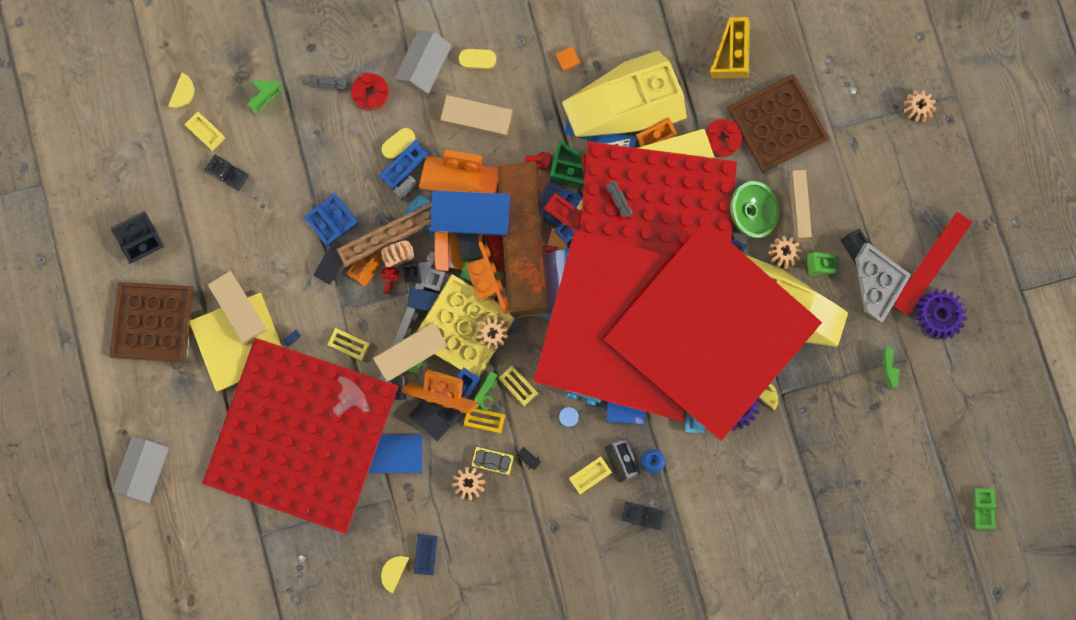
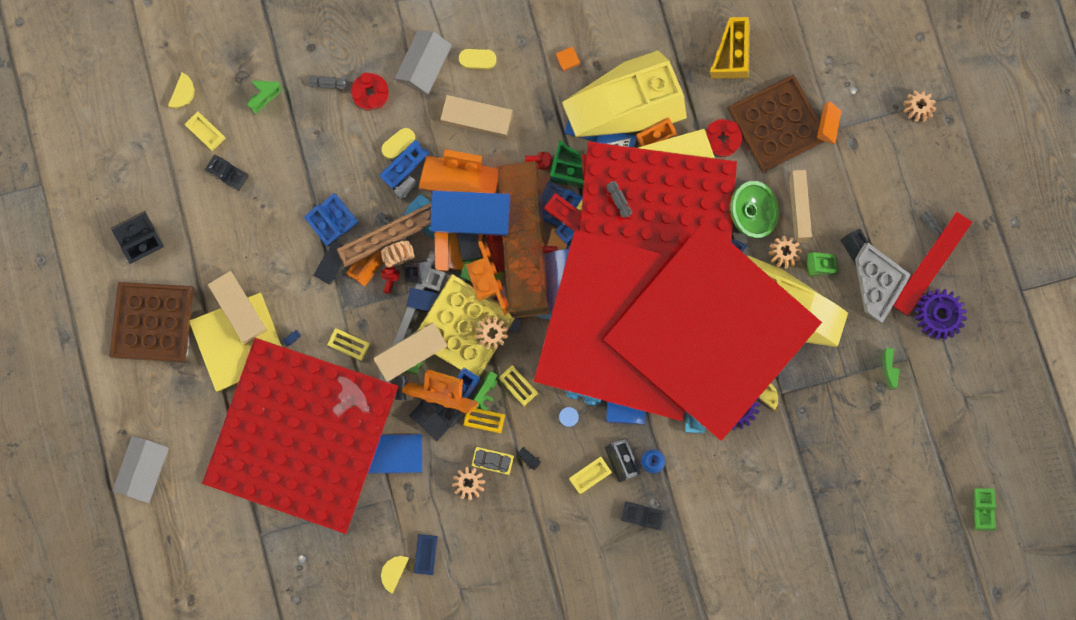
(829, 123): none -> orange slope

